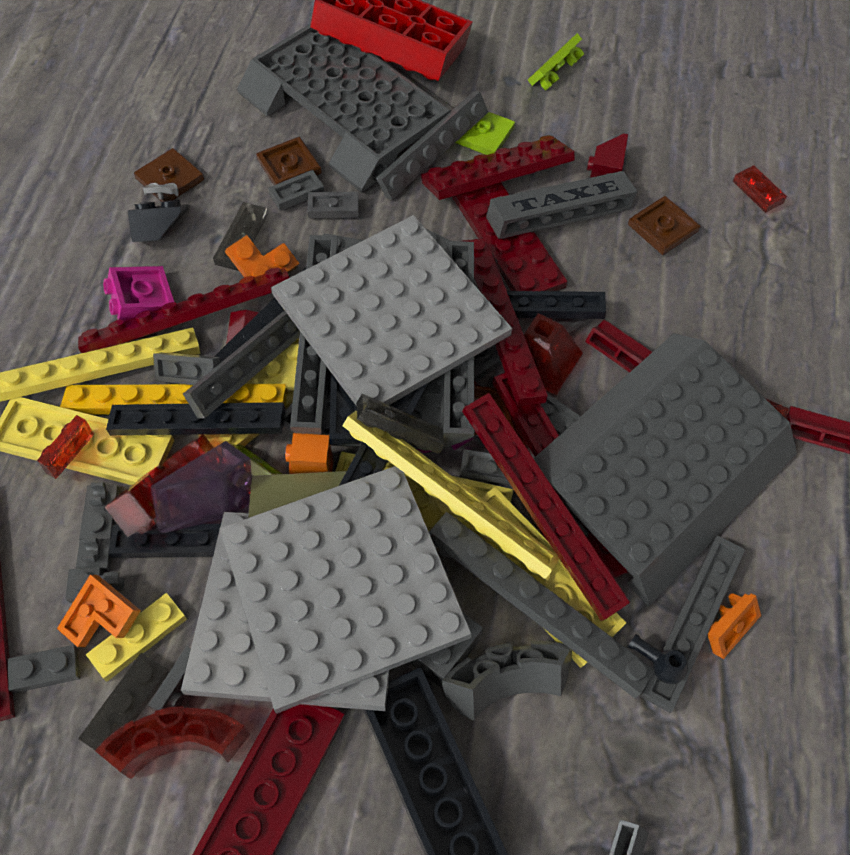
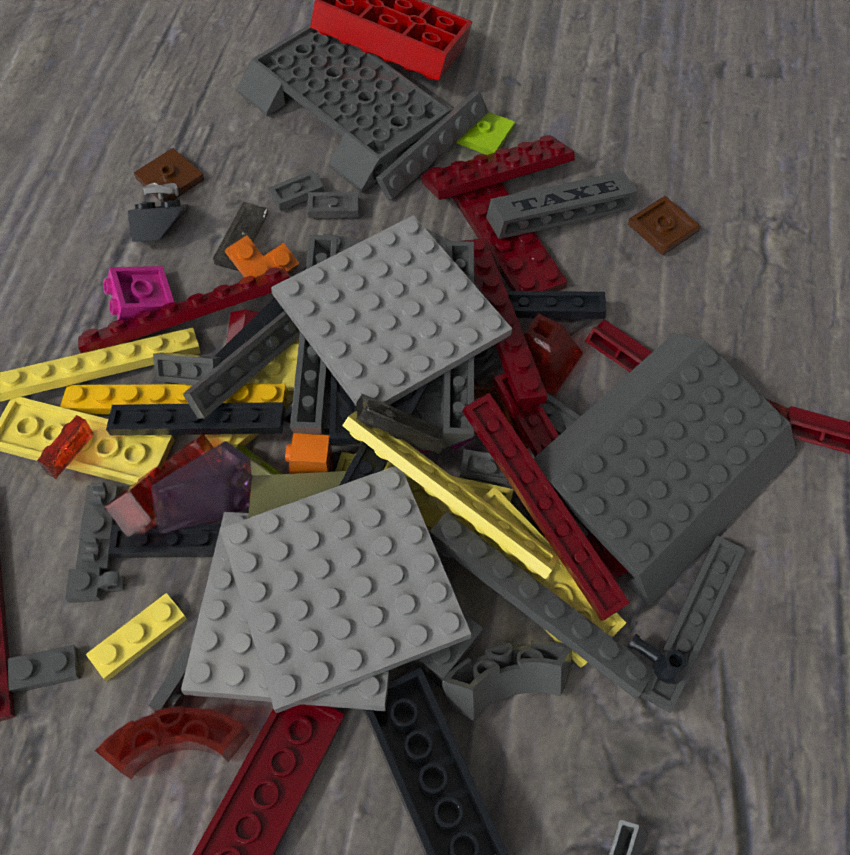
(95, 606): orange plate -> none
(126, 700): clear smoke plate -> none
(287, 161): reddish brown plate -> none
(567, 51): lime plate -> none
(608, 157): dark red slope -> none
(733, 623): orange plate -> none
(759, 188): clear red plate -> none

